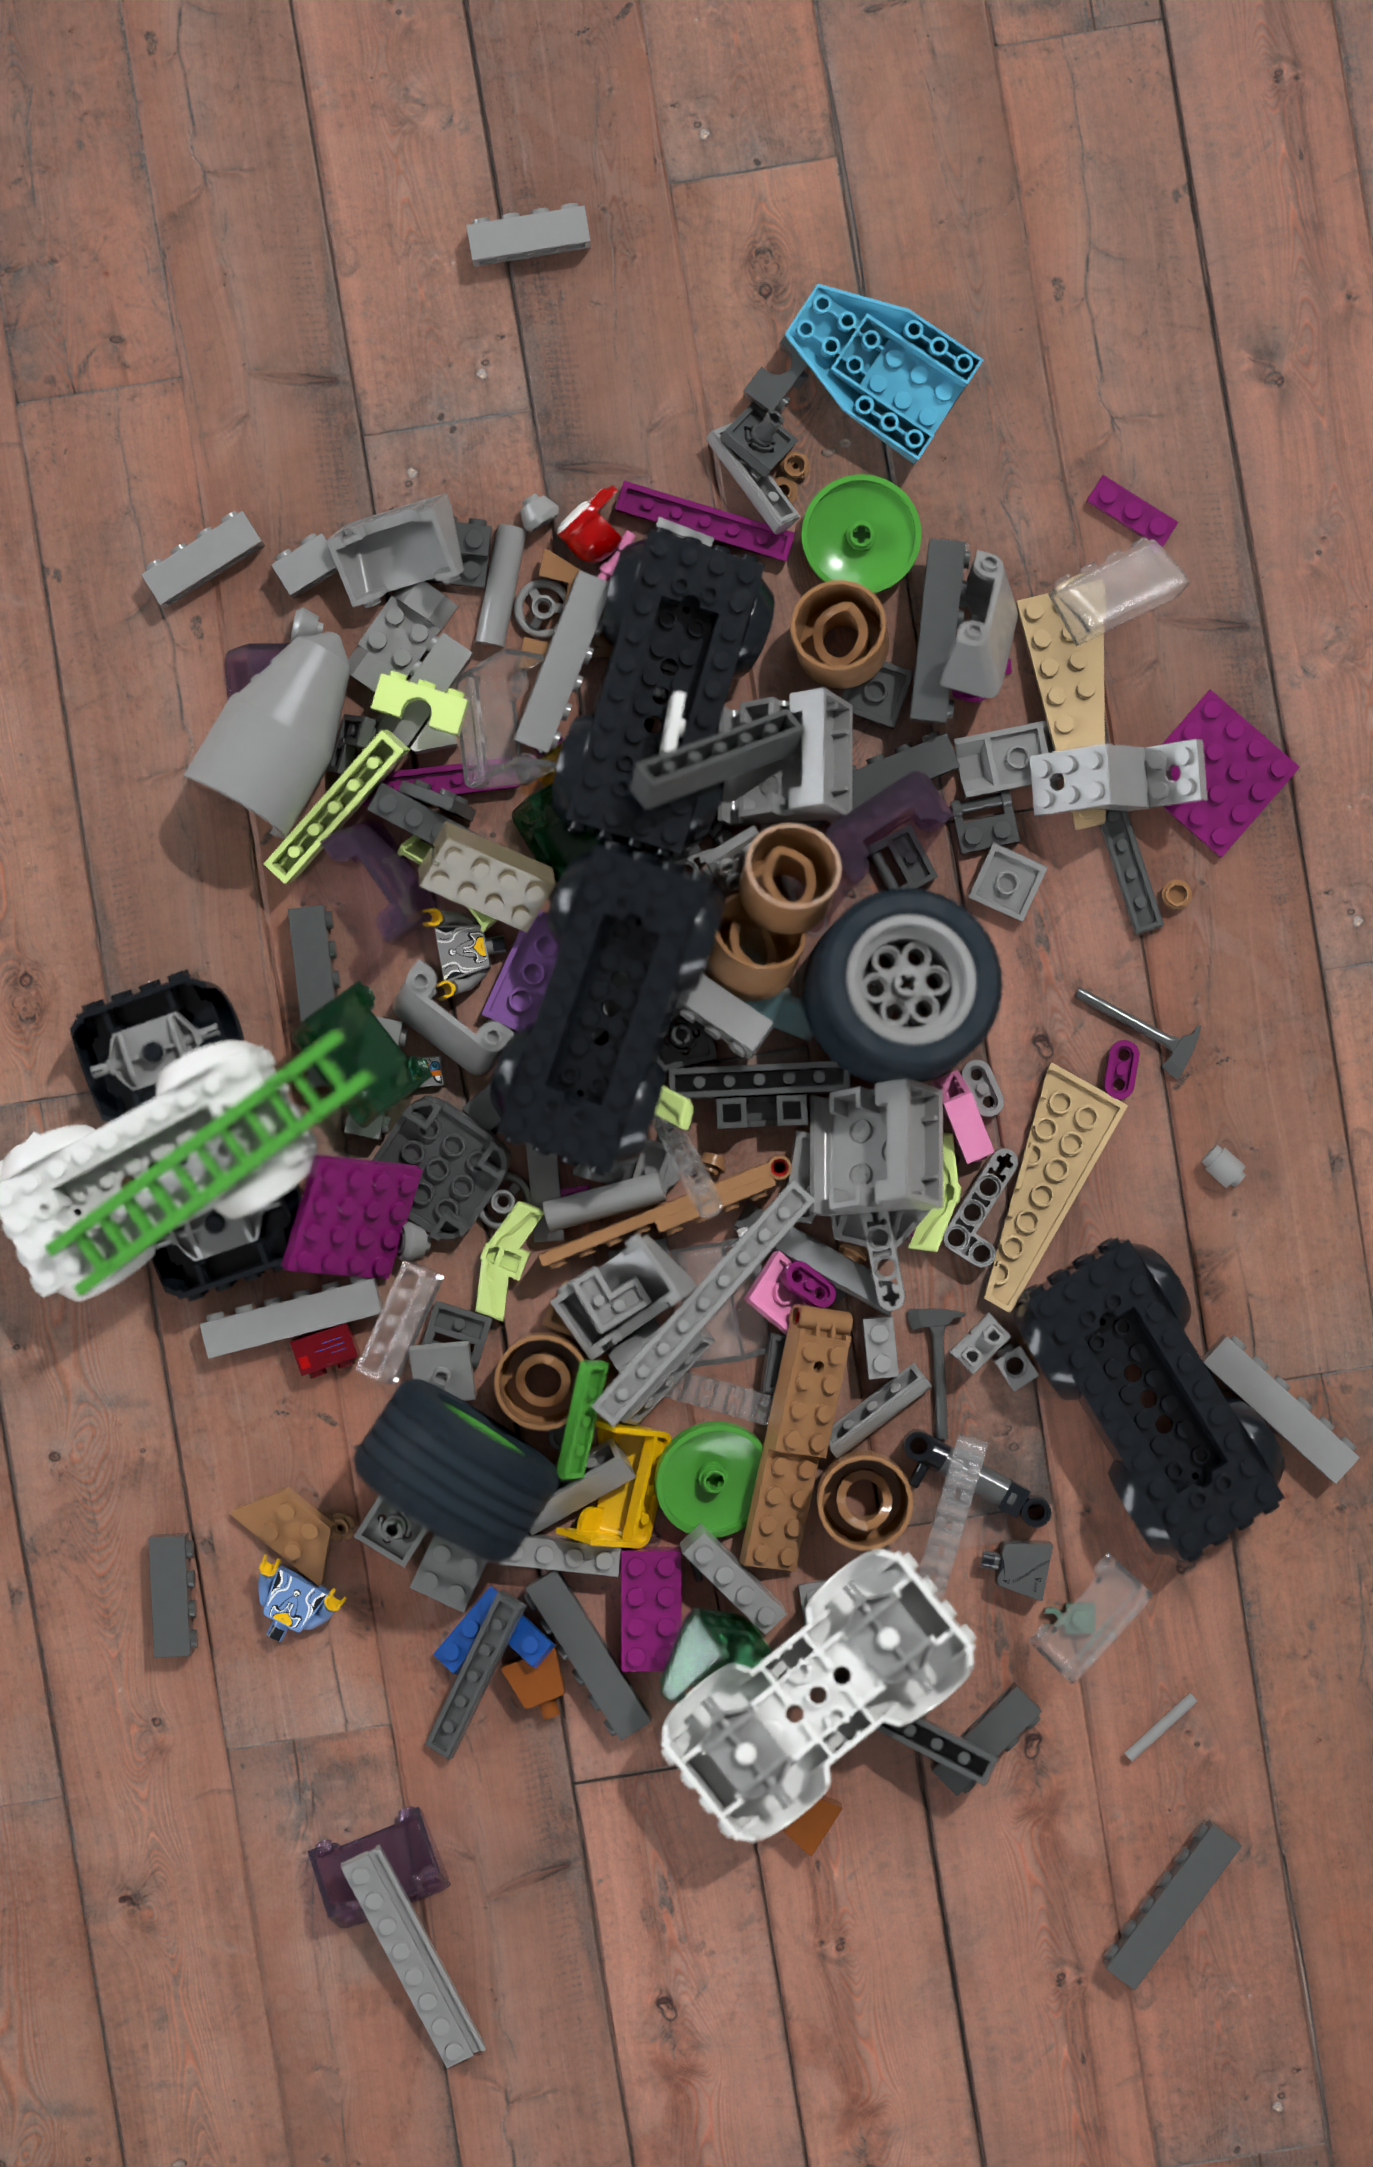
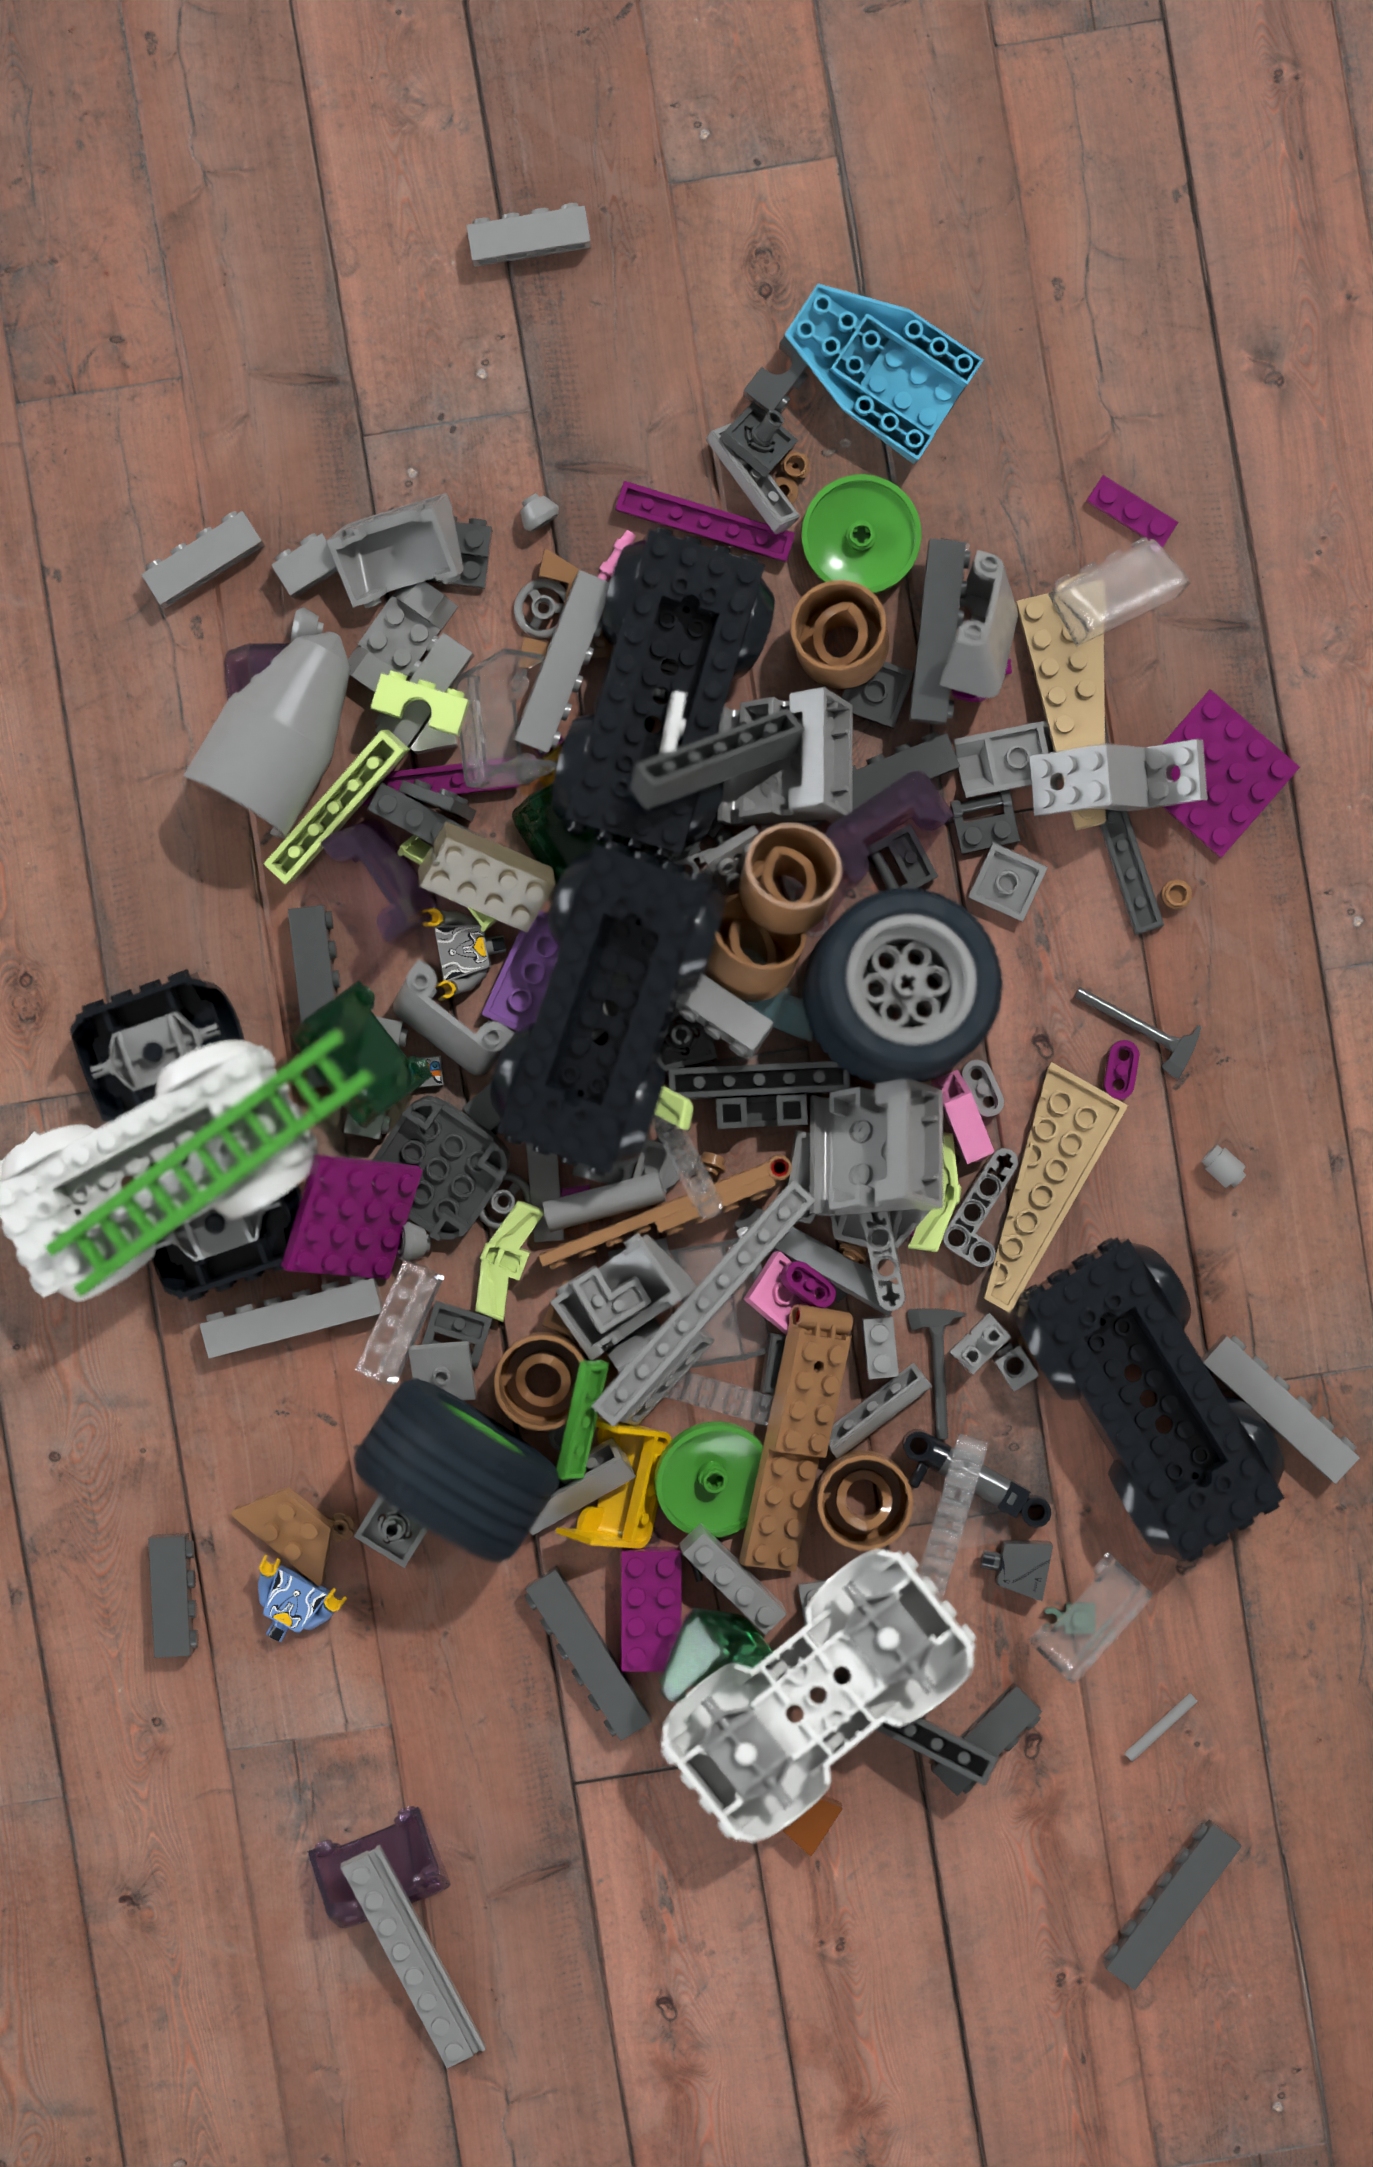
(325, 1349): dark red brick -> none
(353, 733): dark grey plate -> none
(448, 1573): light grey plate -> none
(475, 1674): dark grey tile -> none
(501, 585): light grey brick -> none
(526, 1639): blue plate -> none
(537, 1685): dark orange torso -> none
(566, 1554): light grey brick -> none
(588, 532): red piece -> none
(681, 531): tile -> none

